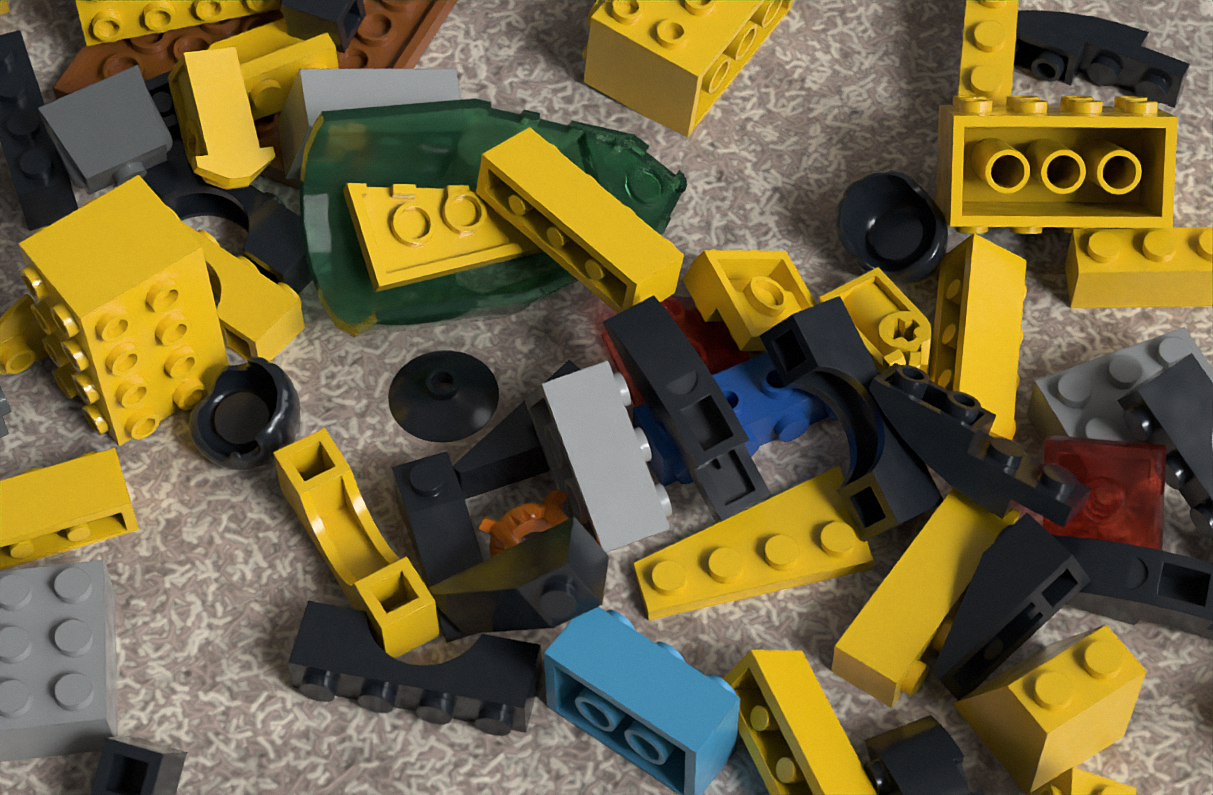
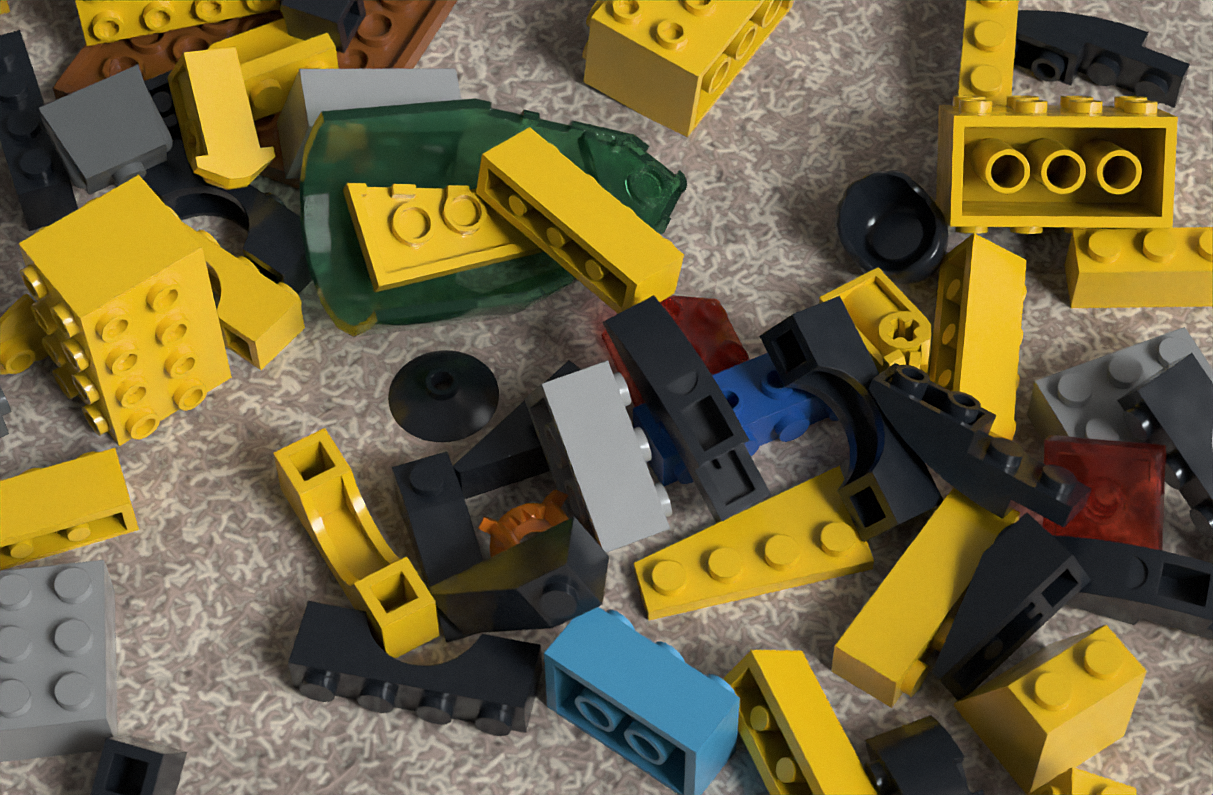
(246, 415): black piece -> none
(746, 291): yellow plate -> none

